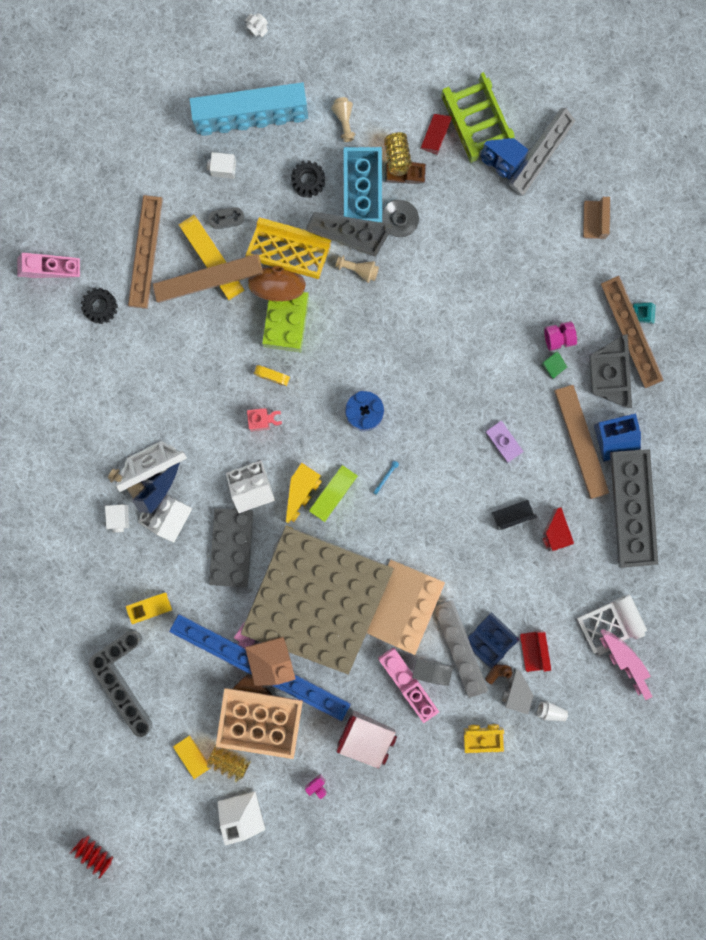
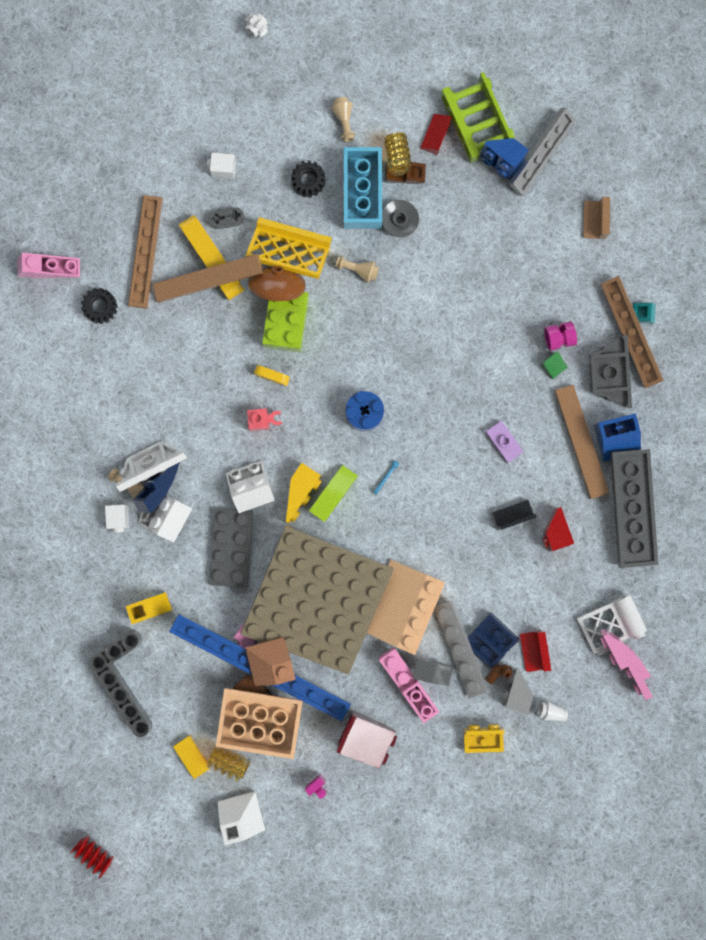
(249, 109): medium azure brick -> none
(352, 232): dark grey wing -> none

